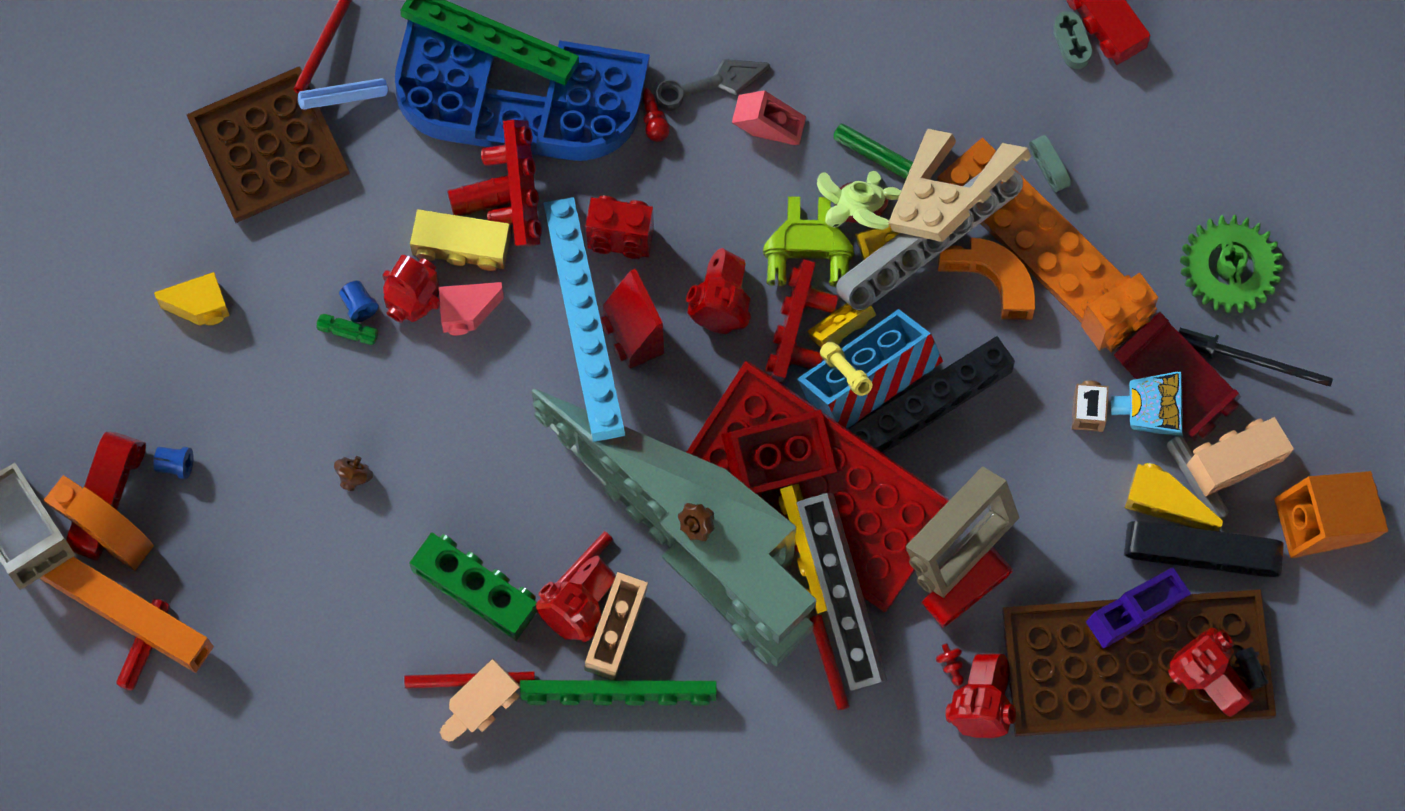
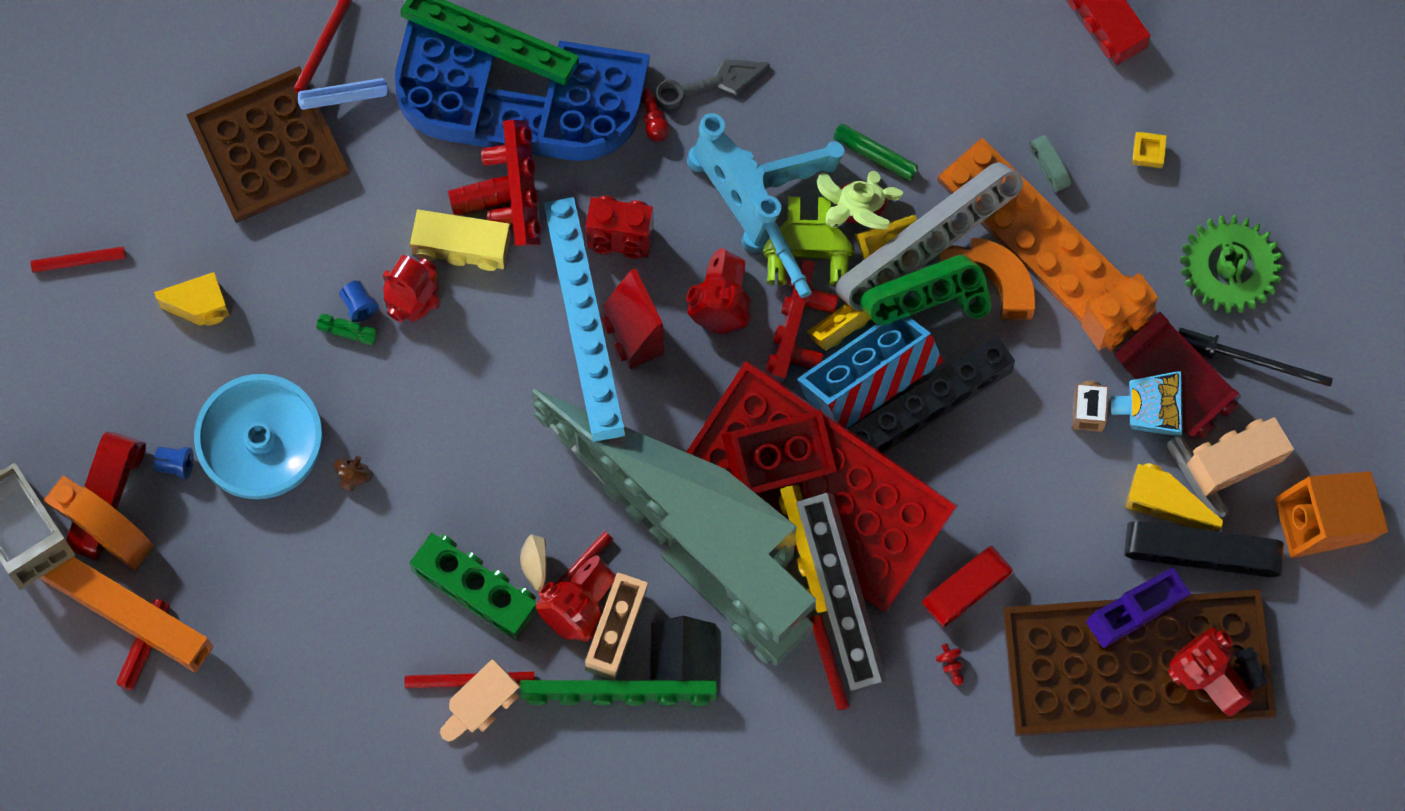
(78, 259): none -> red piece
(258, 436): none -> medium azure dish
(467, 305): coral slope -> none
(534, 561): none -> tan hat
(682, 650): none -> black slope
(696, 521): reddish brown piece -> none
(745, 183): none -> medium azure piece
(768, 118): coral slope -> none
(856, 379): light yellow bar -> none
(886, 303): none -> green beam
(937, 208): tan wing -> none
(962, 532): dark tan window -> none
(981, 705): red piece -> none
(1078, 38): sand green beam -> none
(1149, 150): none -> yellow plate

